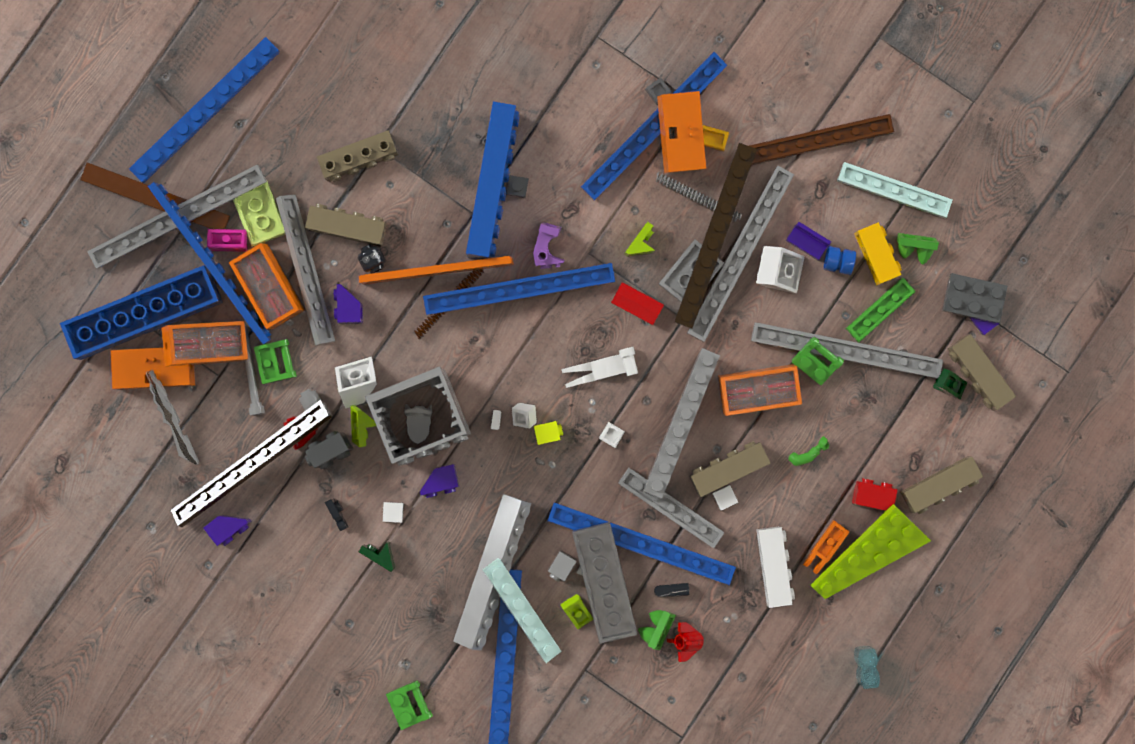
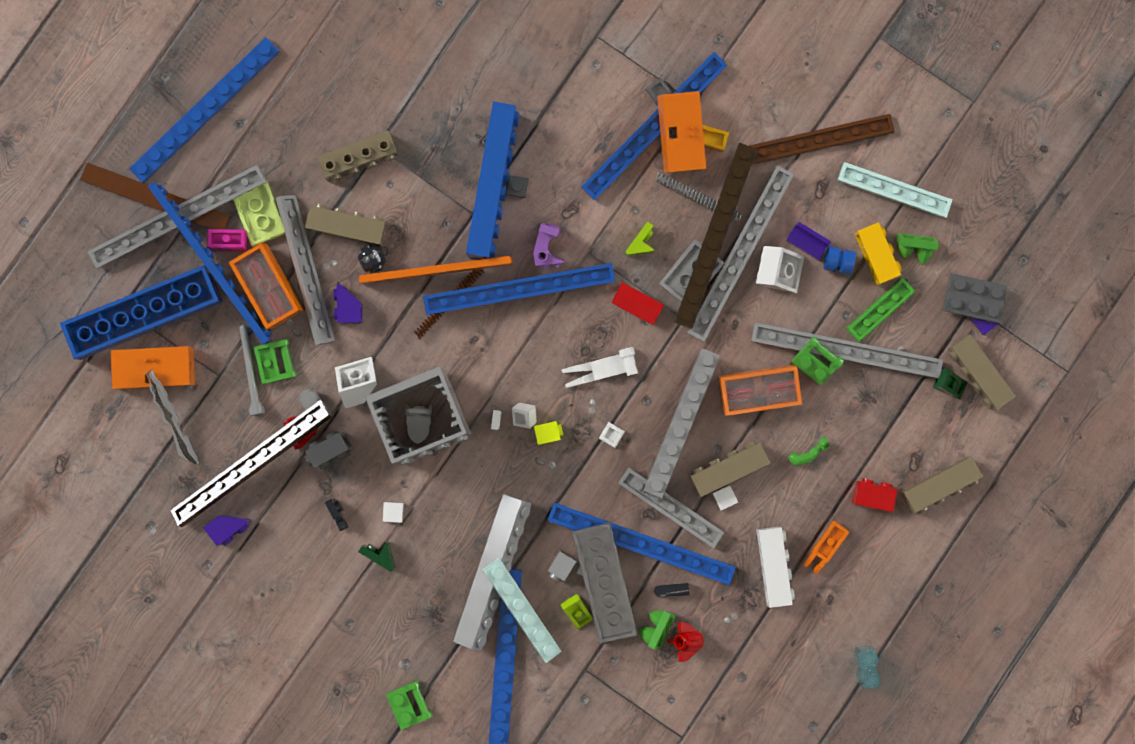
(204, 343): clear brick -> none
(359, 423): lime slope -> none
(441, 479): dark purple slope -> none
(880, 545): lime wing -> none

